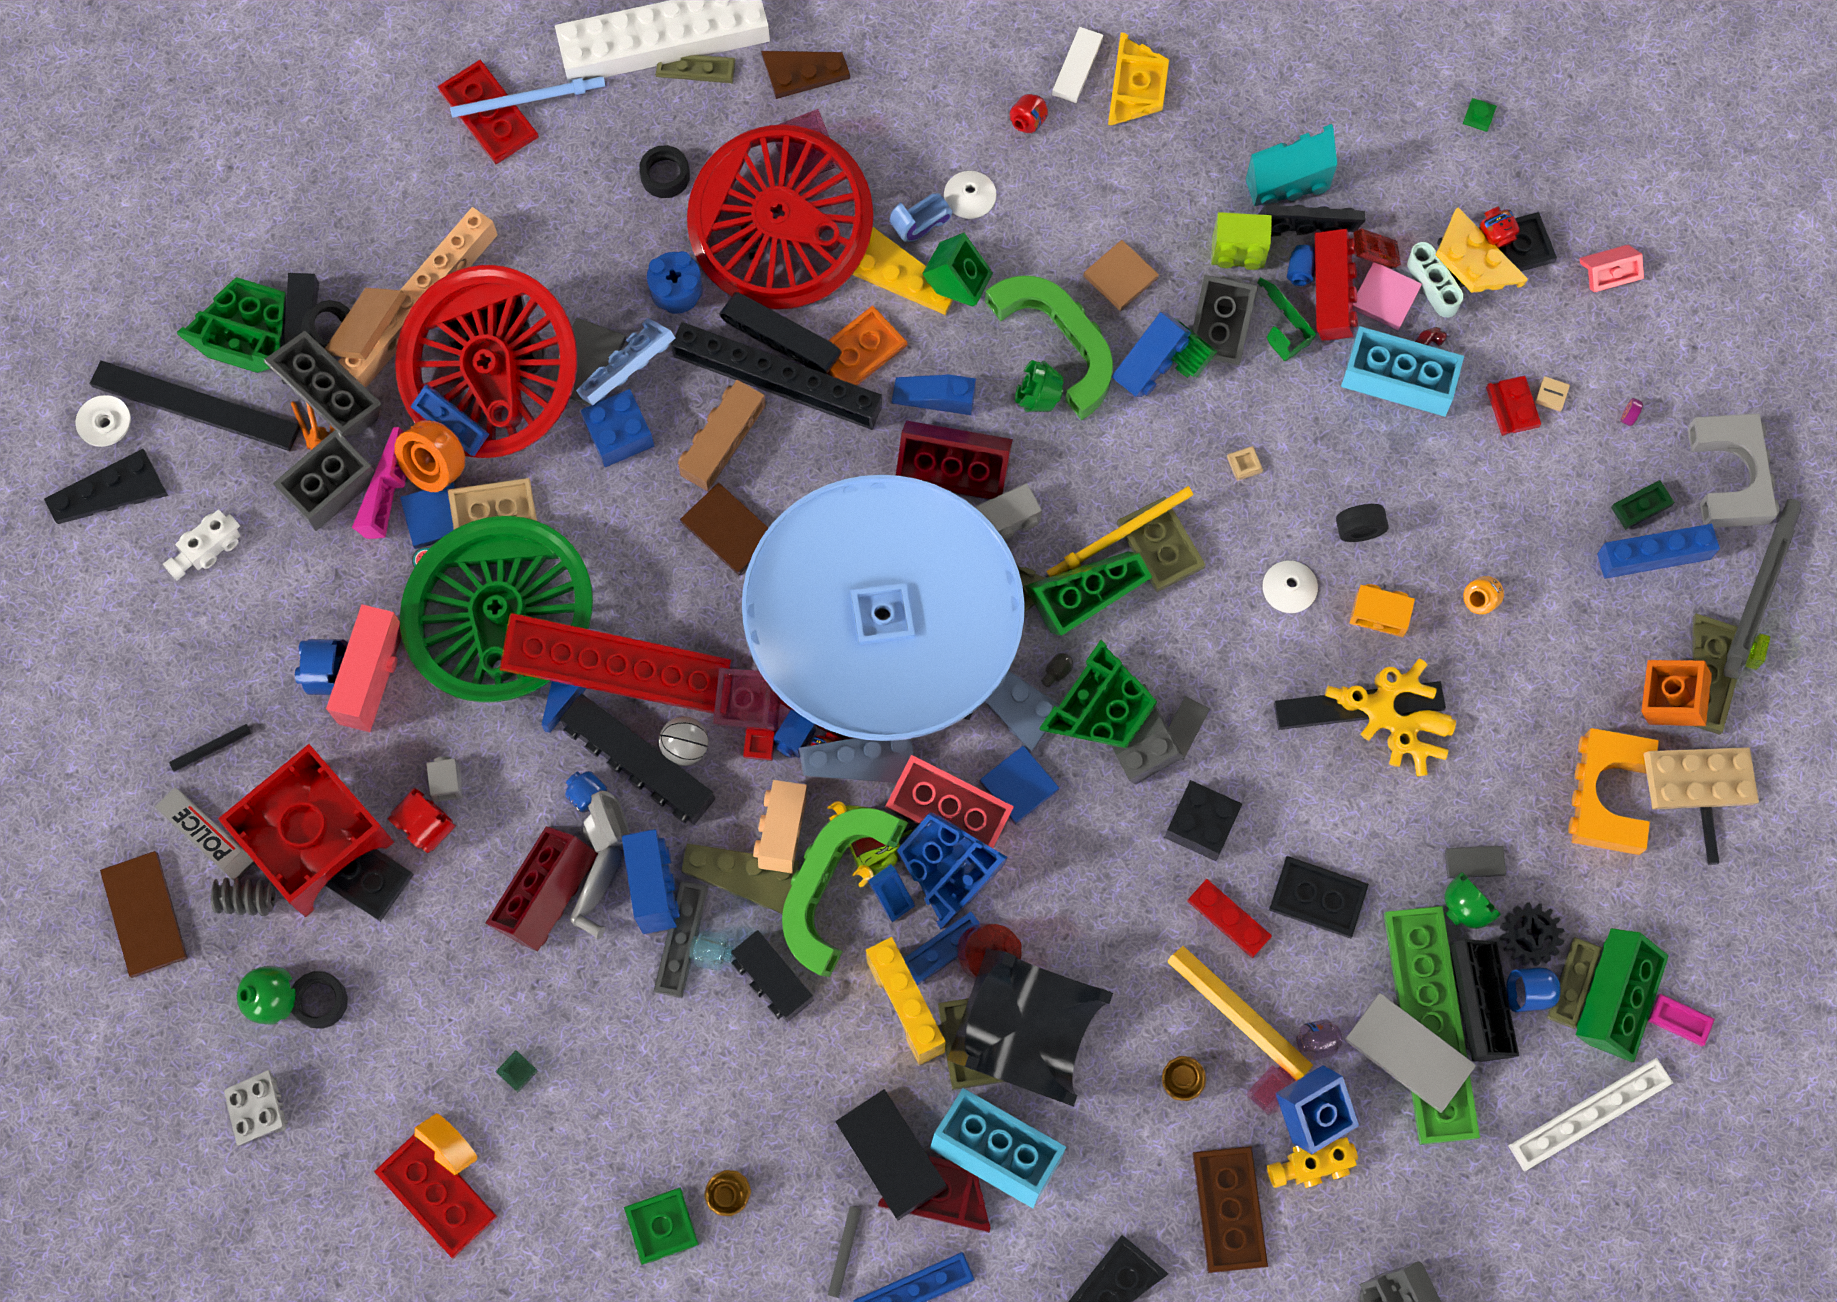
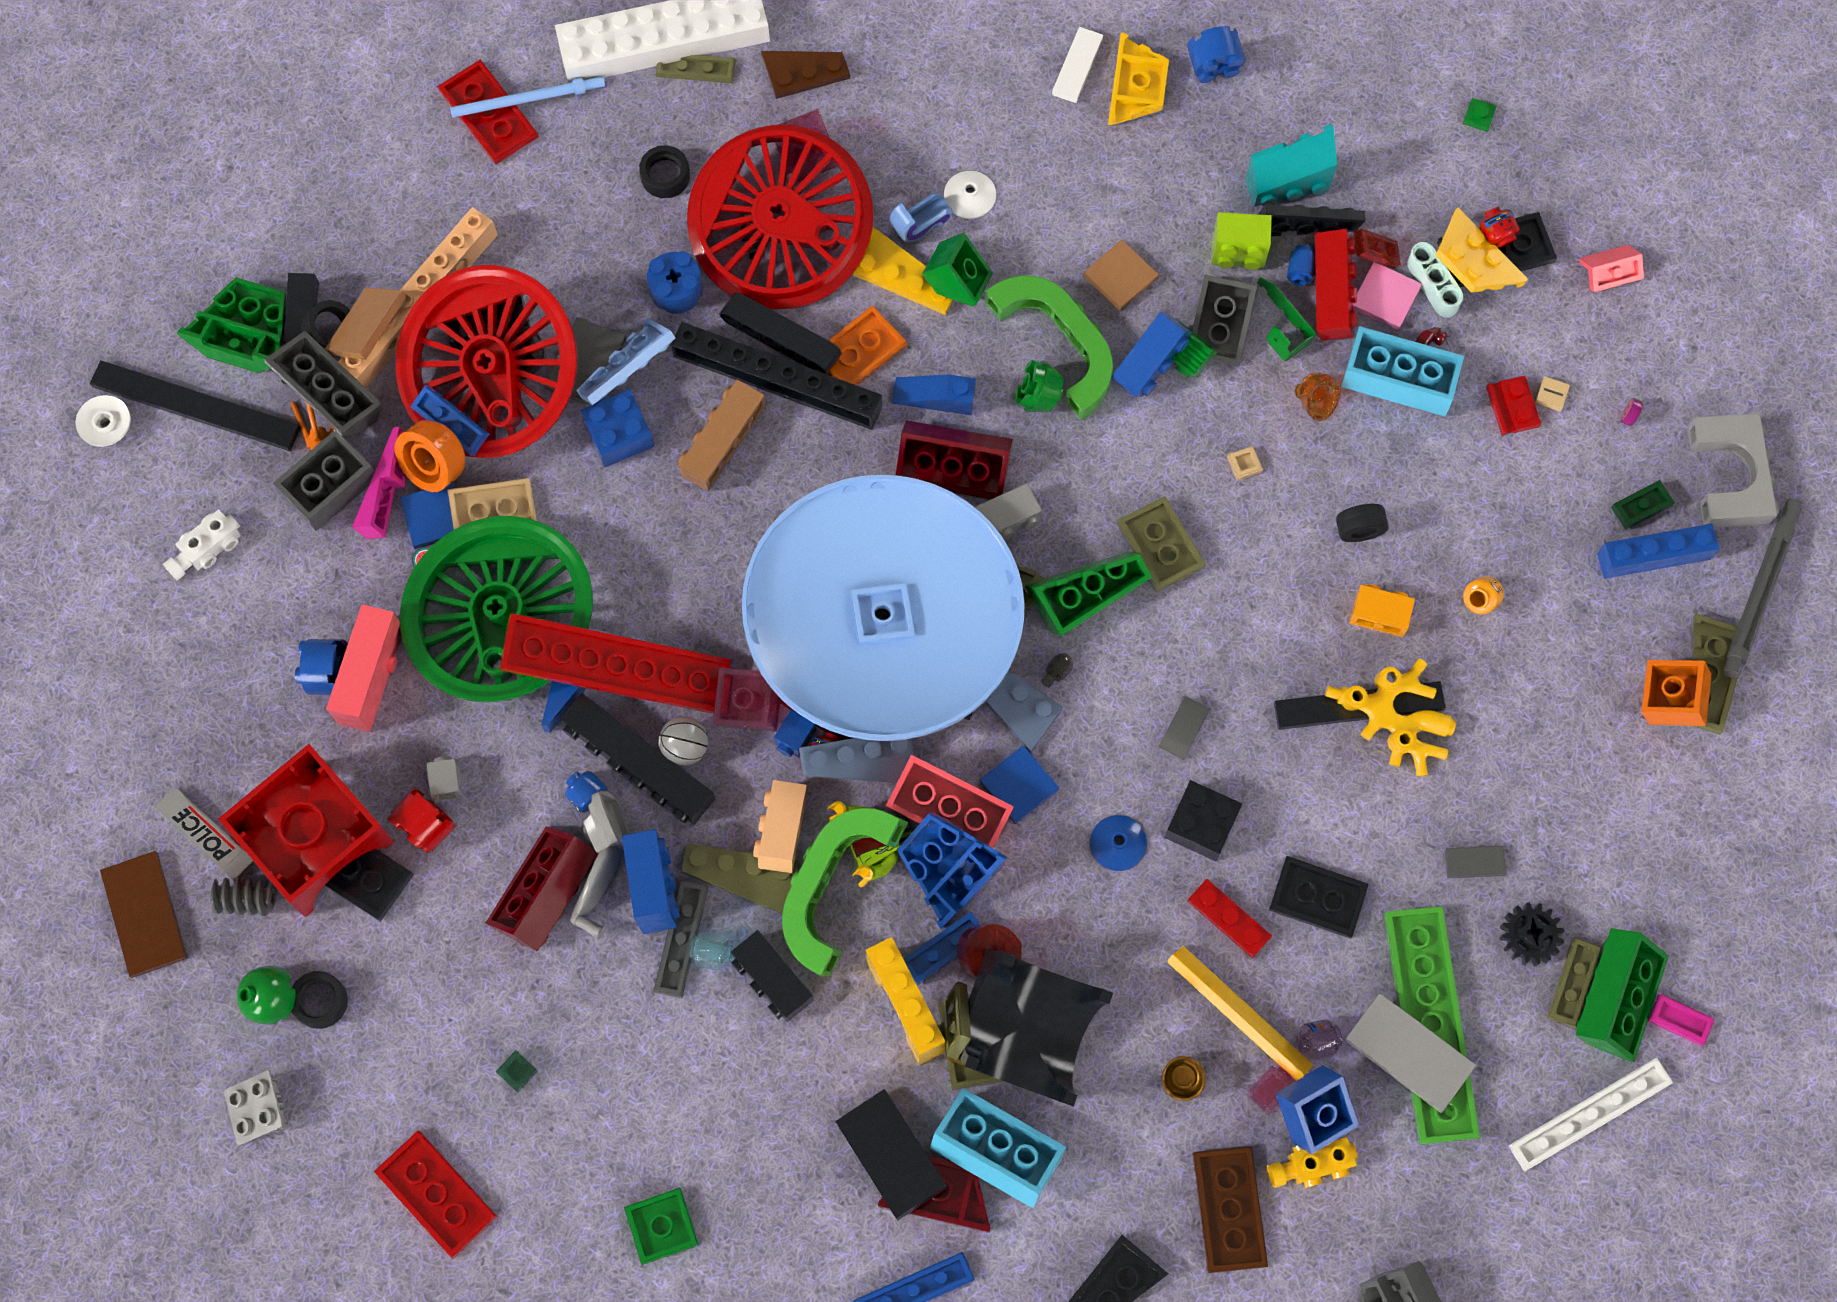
(114, 486): black wing -> none
(210, 747): black bar -> none
(449, 1145): light orange slope -> none
(725, 527): reddish brown tile -> none
(727, 1193): pearl gold hair -> none
(759, 744): red plate -> none
(844, 1251): dark grey bar -> none
(891, 893): blue tile -> none
(957, 1020): none -> olive tile
(1028, 113): red head -> none
(1073, 560): yellow bar -> none
(1103, 704): green wedge -> none
(1116, 856): none -> blue dish
(1149, 750): dark grey slope -> none
(1216, 53): none -> blue brick
(1288, 598): white dish -> none
(1316, 395): none -> clear orange helmet
(1468, 904): green cylinder -> none
(1484, 1000): black piece -> none
(1541, 989): blue helmet -> none
(1592, 821): light orange arch -> none
(1701, 778): tan plate -> none
(1709, 835): black bar -> none
(1758, 651): clear neon green plate -> none

